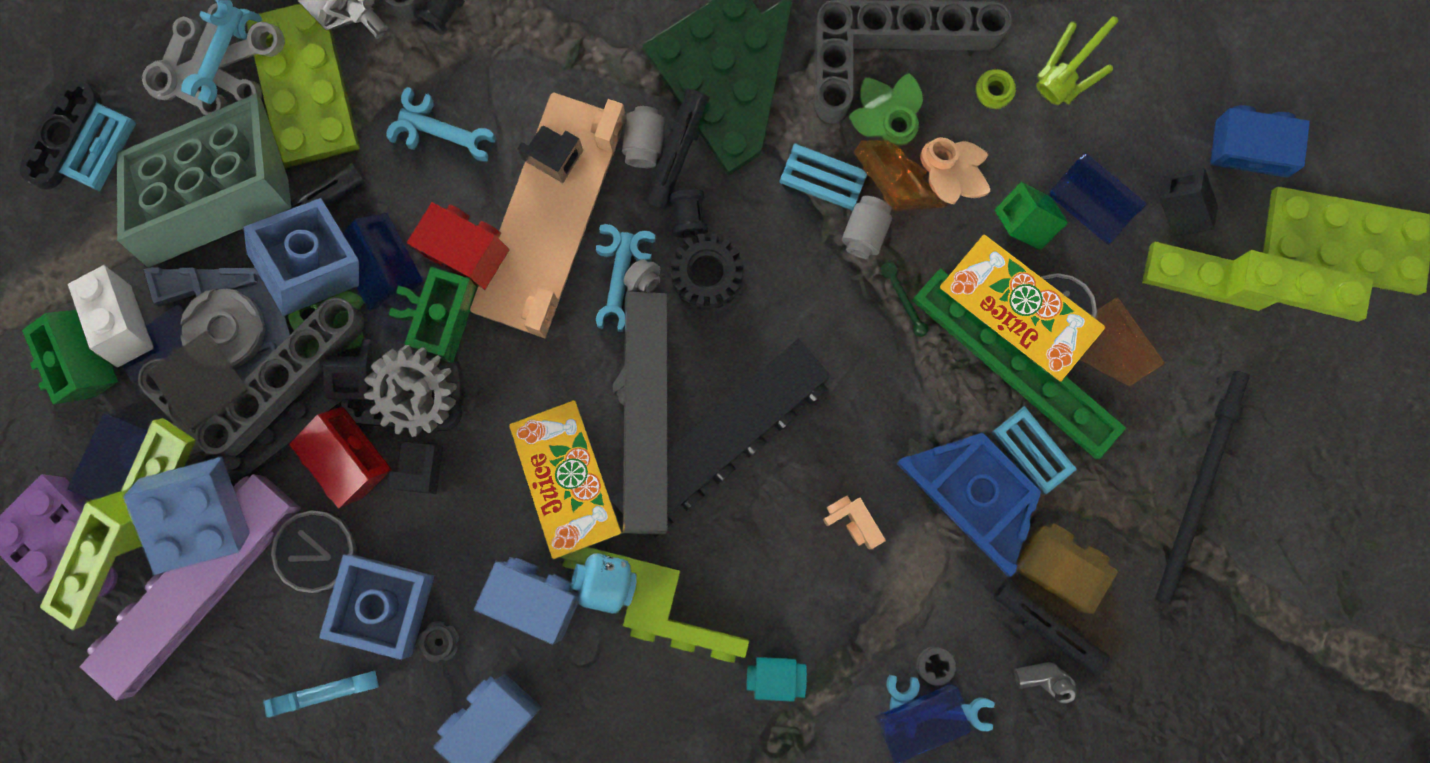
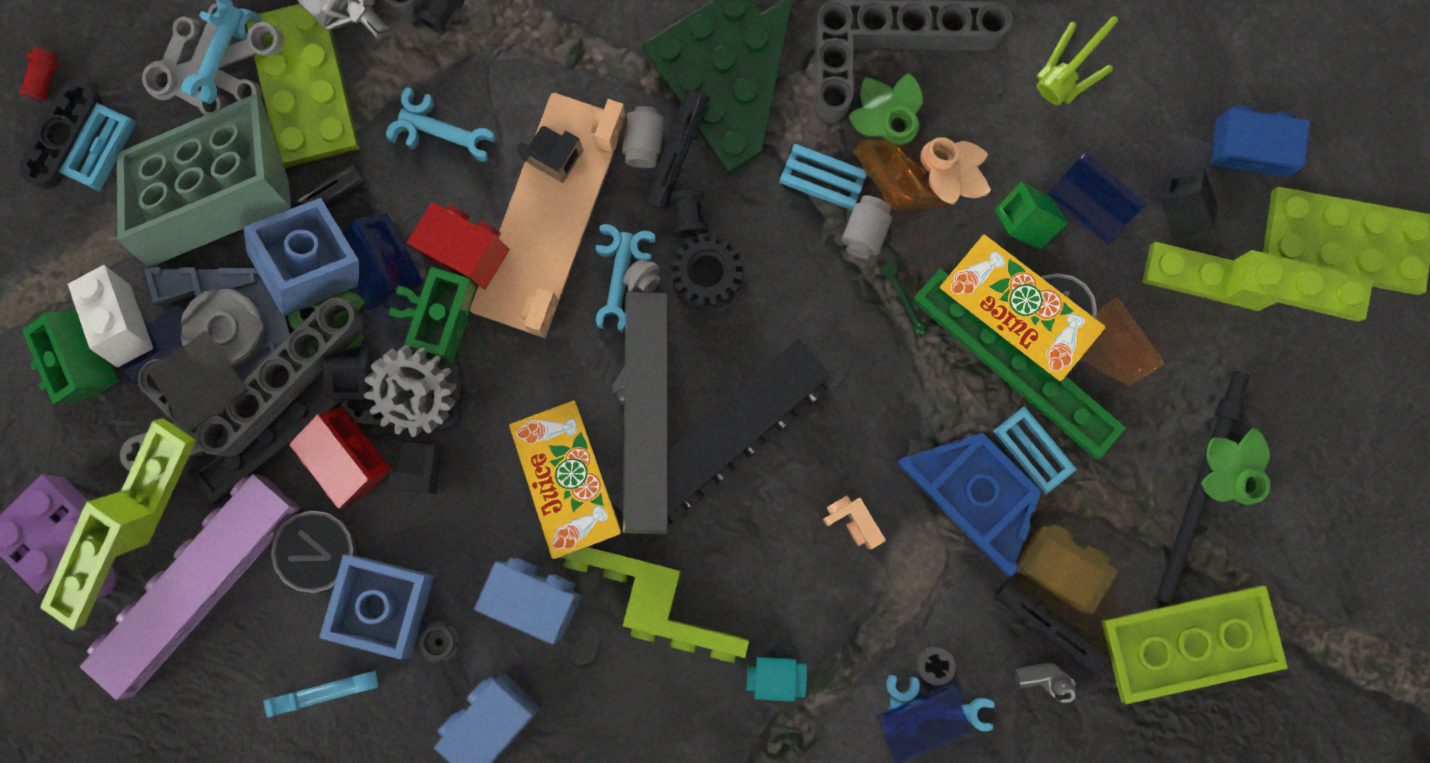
(39, 74): none -> red pin
(107, 458): clear blue panel -> none
(187, 515): medium blue brick -> none
(604, 583): medium azure head -> none
(1003, 81): lime plate -> none
(1194, 644): none -> lime plate
(1236, 464): none -> bright green plate

